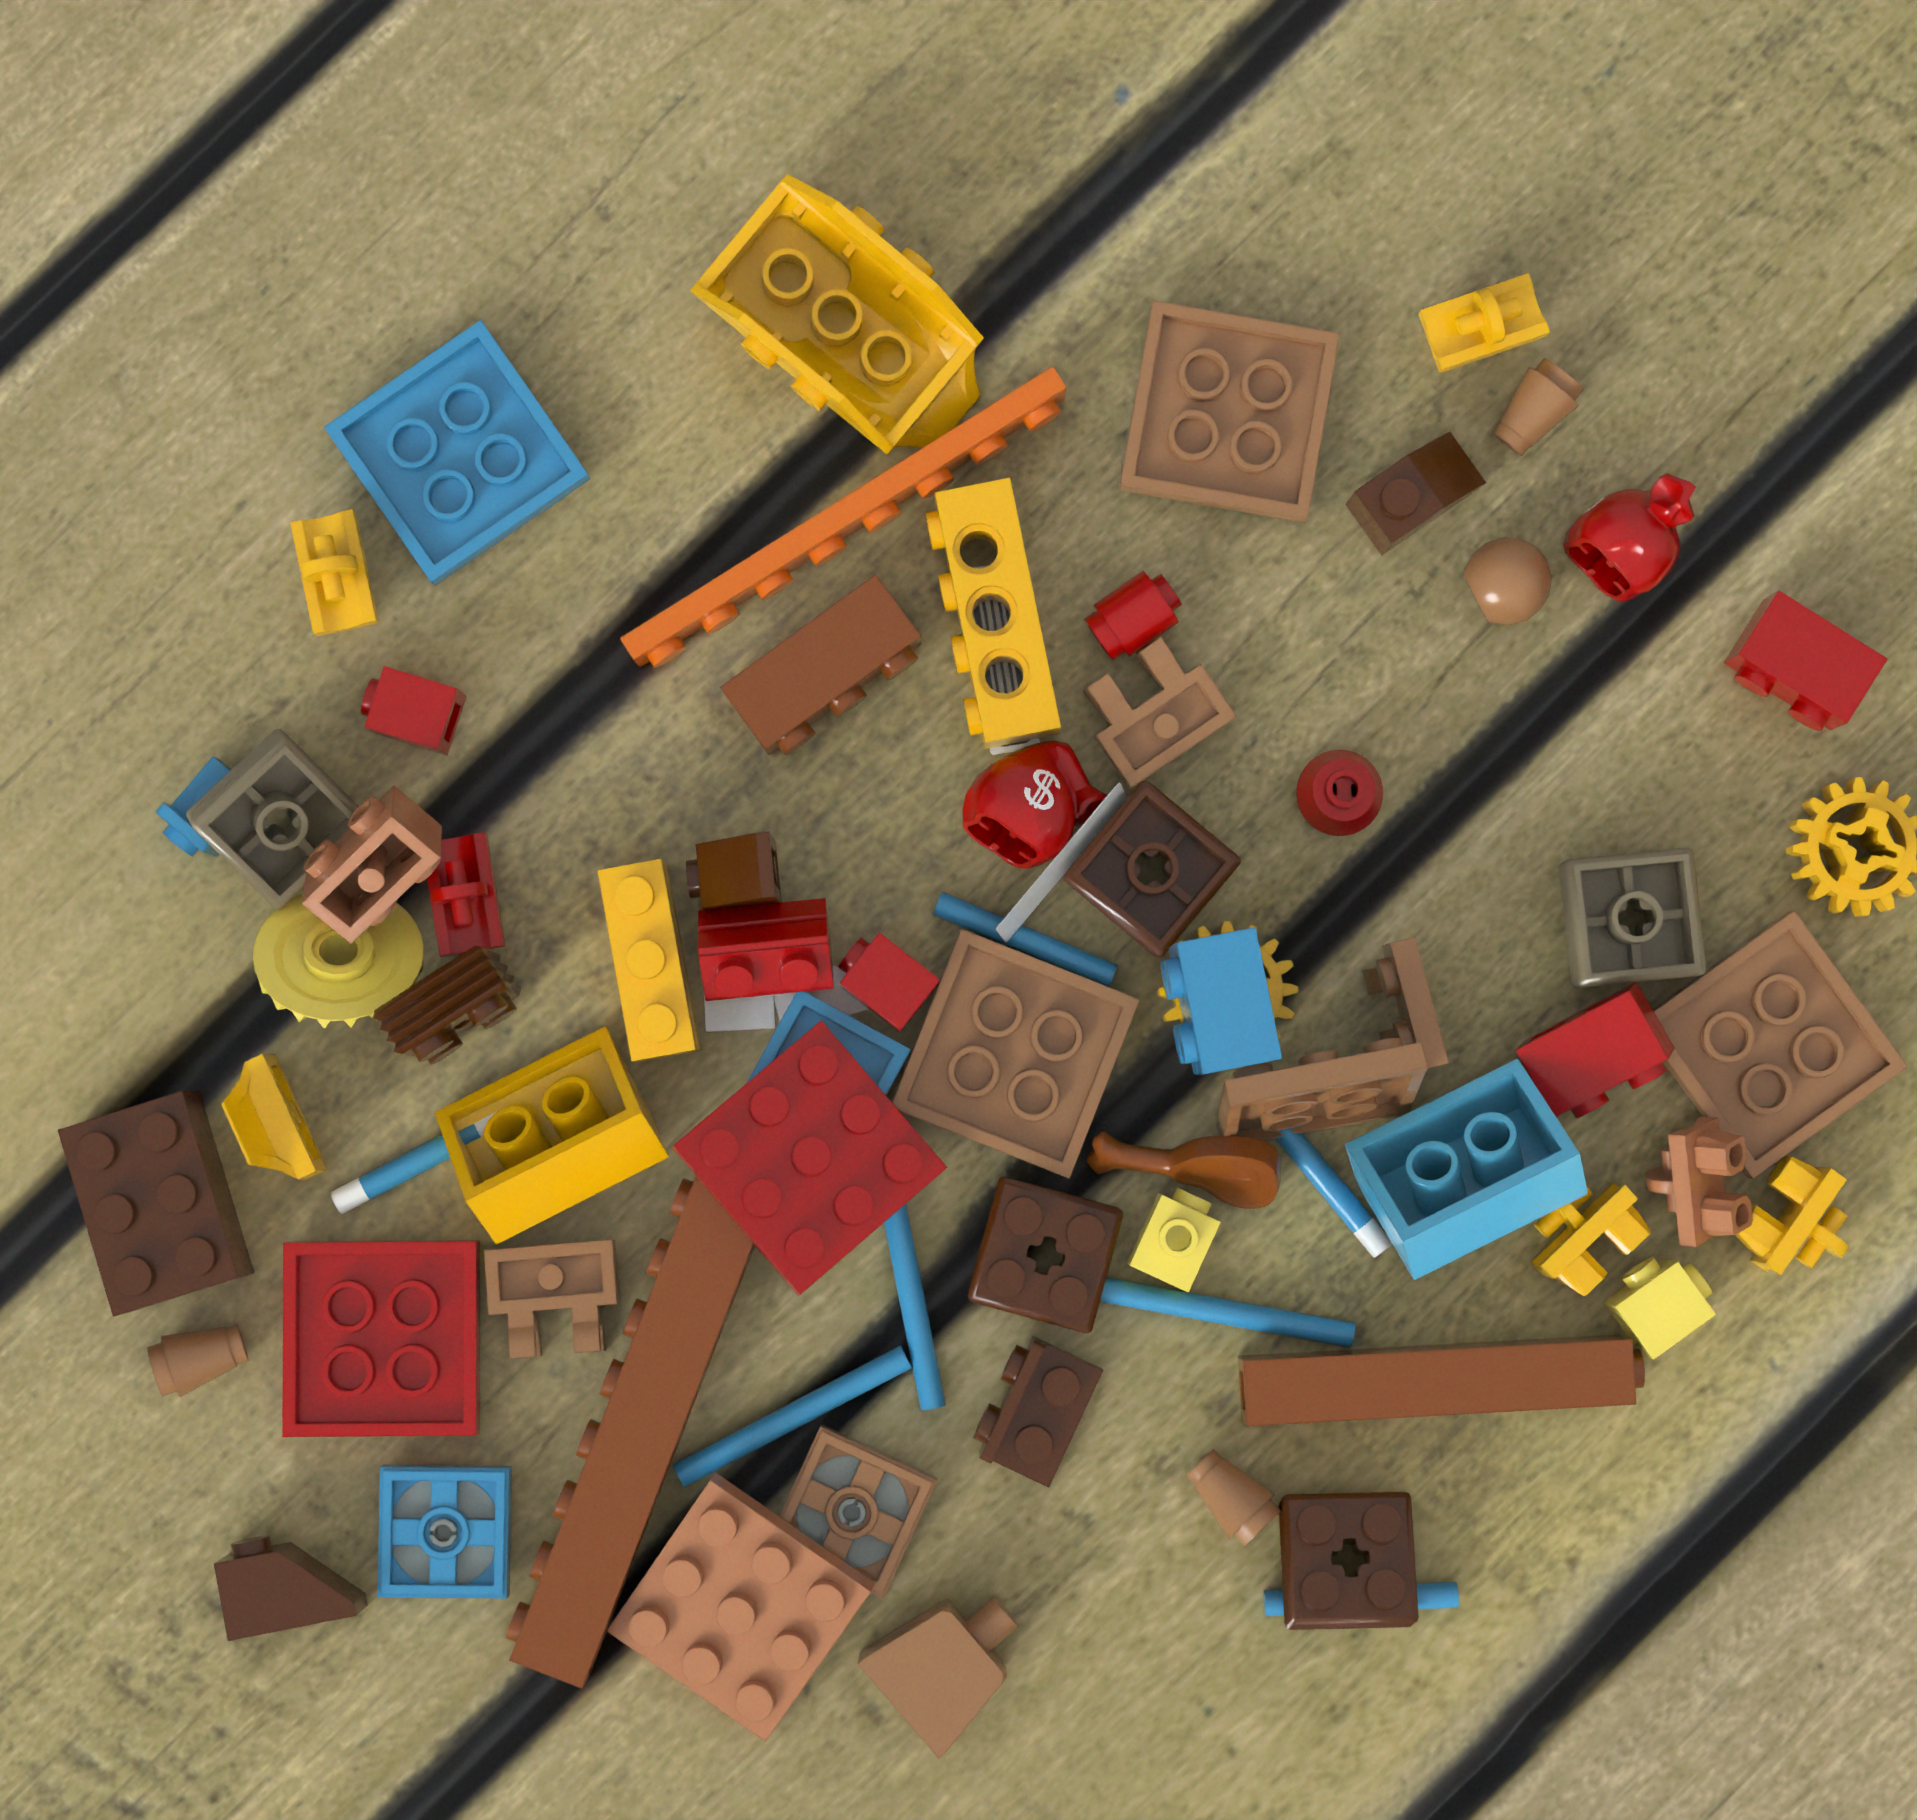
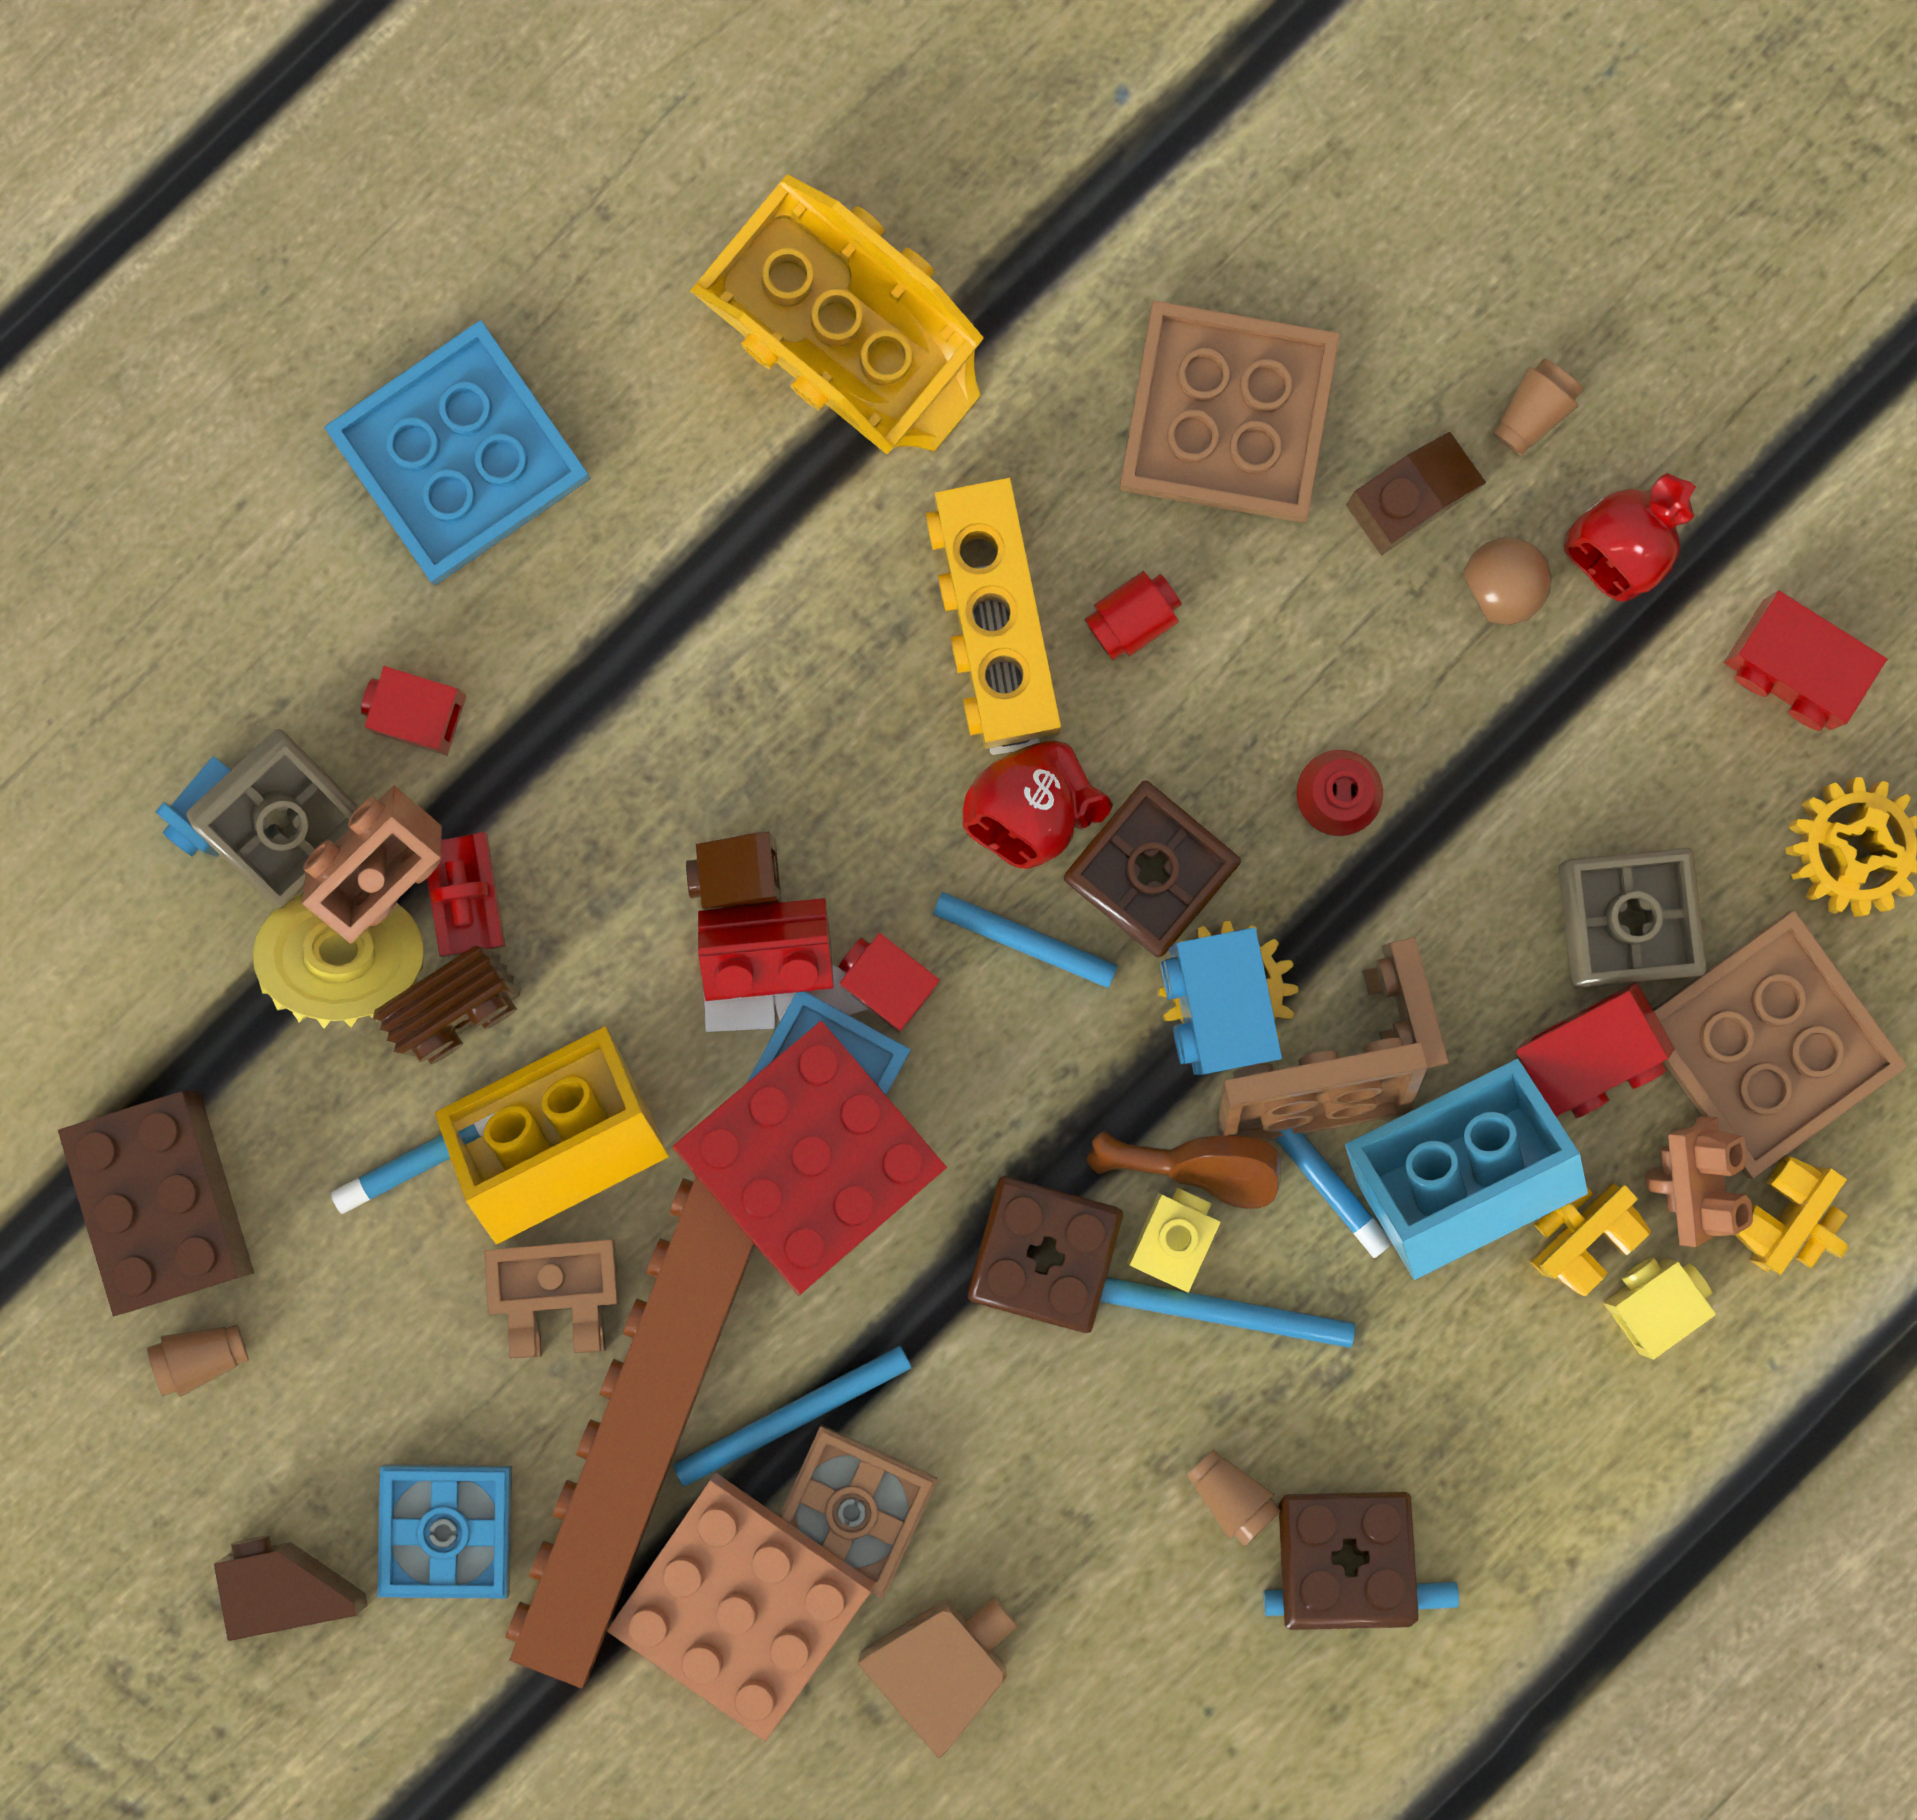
(271, 1122): yellow slope -> none
(334, 573): yellow hips -> none
(381, 1338): red plate -> none
(649, 960): yellow brick -> none
(824, 667): dark orange brick -> none
(868, 506): orange plate -> none
(914, 1310): dark azure bar -> none
(1015, 1053): medium nougat plate -> none
(1038, 1411): reddish brown bracket -> none
(1061, 863): white sticker -> none
(1165, 724): medium nougat plate -> none
(1439, 1380): dark orange brick -> none
(1483, 323): yellow hips -> none

